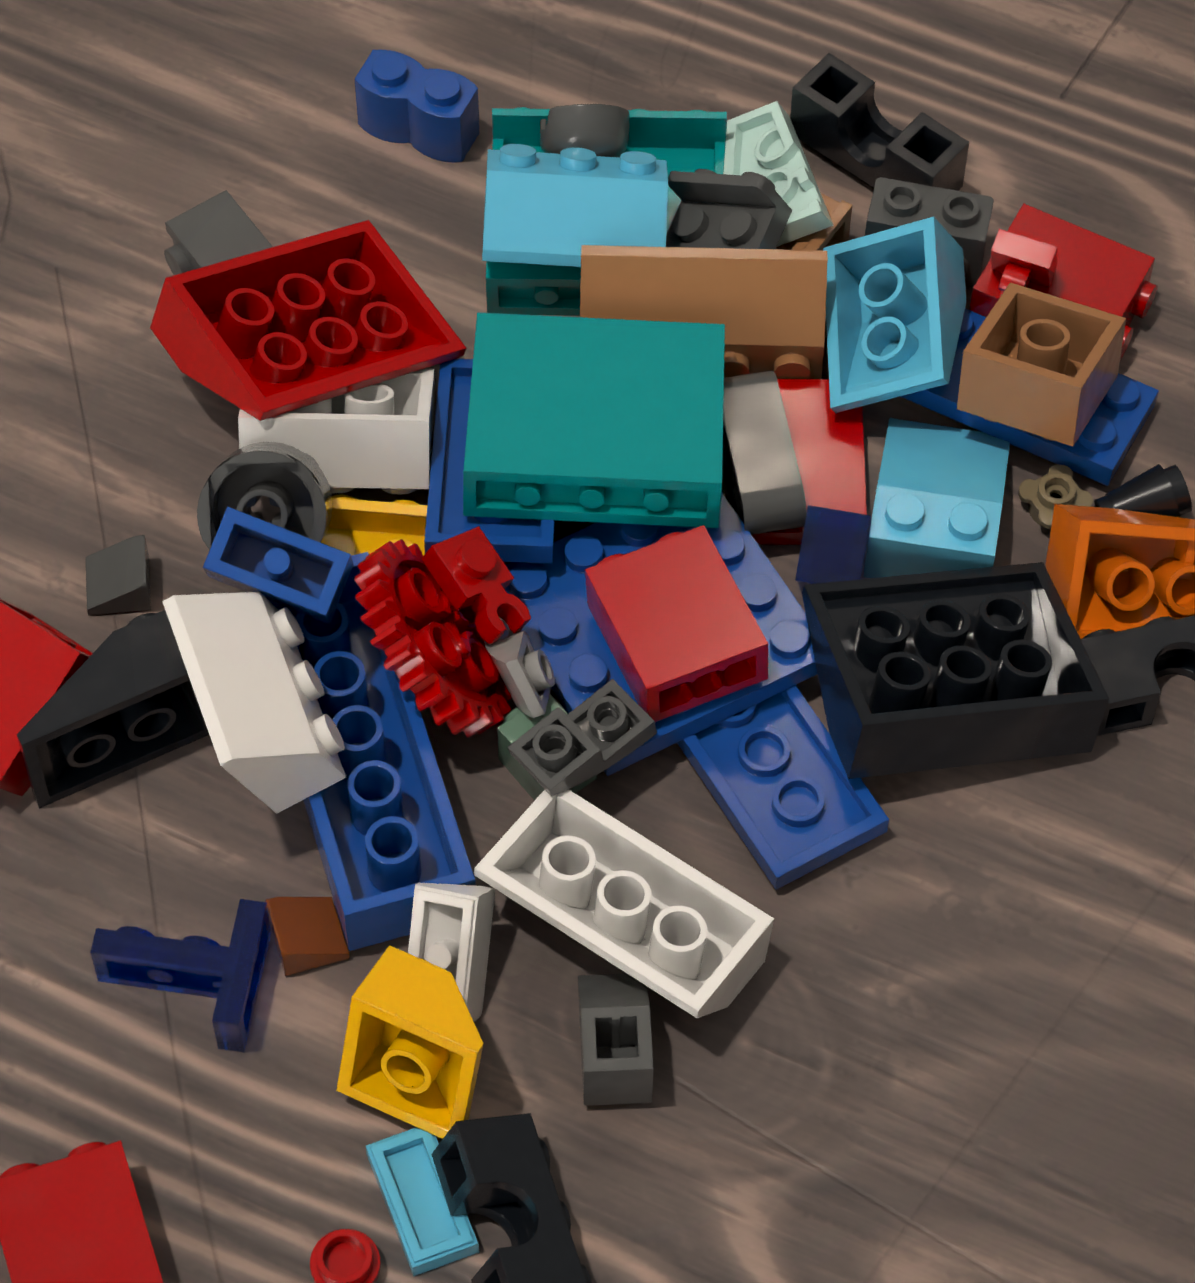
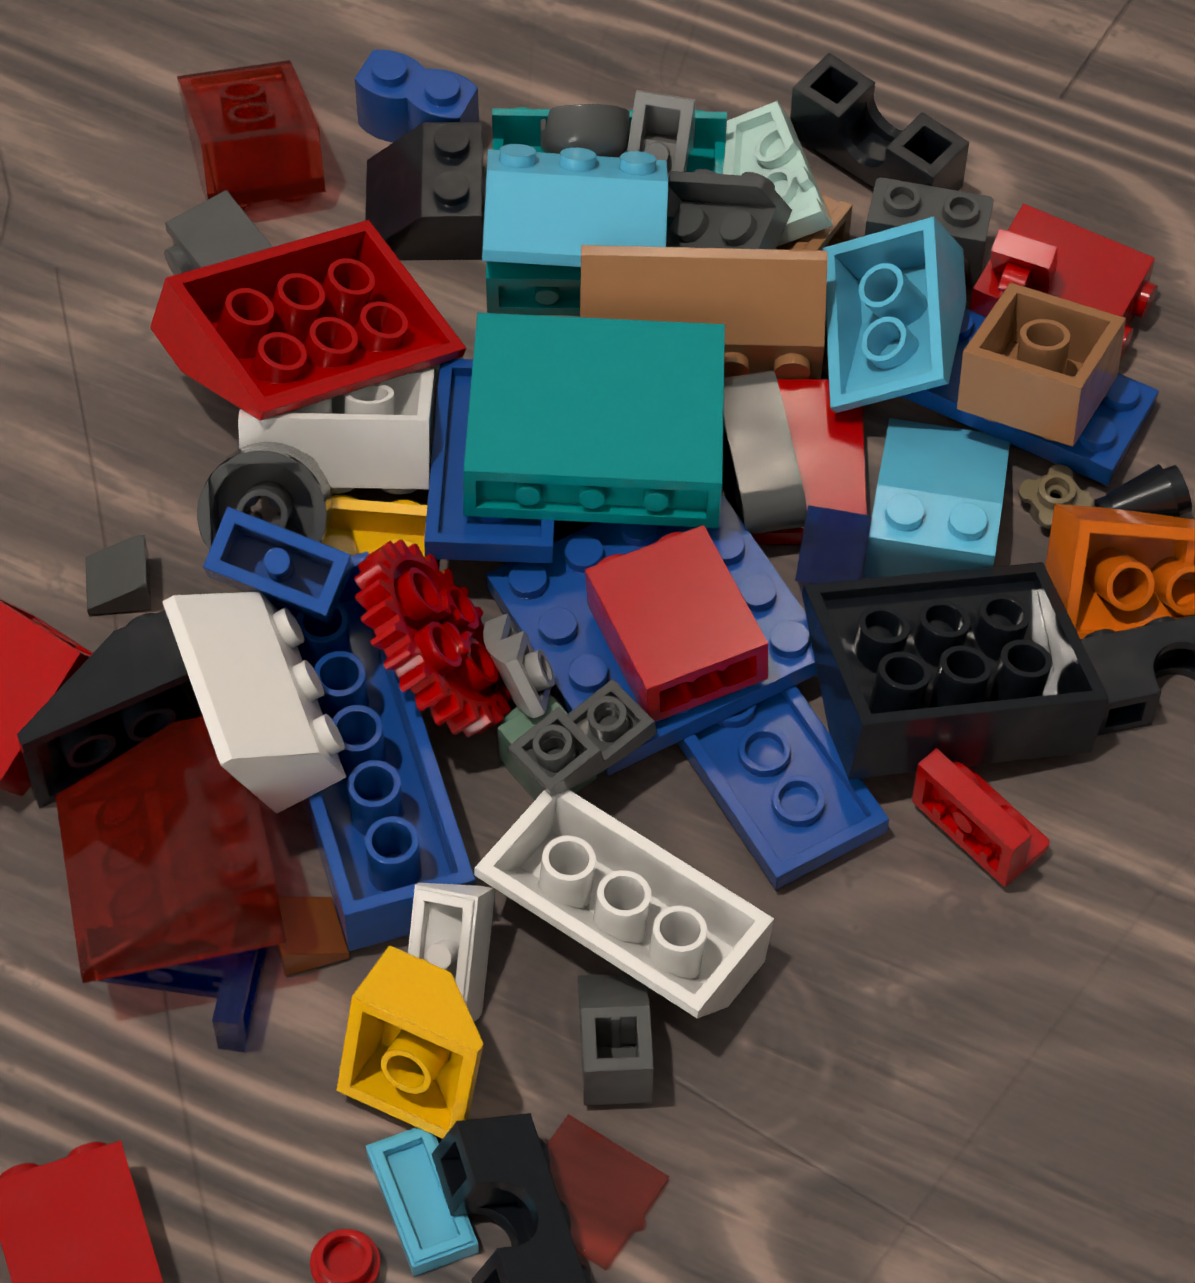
(166, 859): none -> clear red slope
(253, 133): none -> clear red slope
(429, 192): none -> black slope
(477, 577): red plate -> none
(602, 1189): none -> clear red piece
(665, 129): none -> light grey slope
(977, 817): none -> red bracket

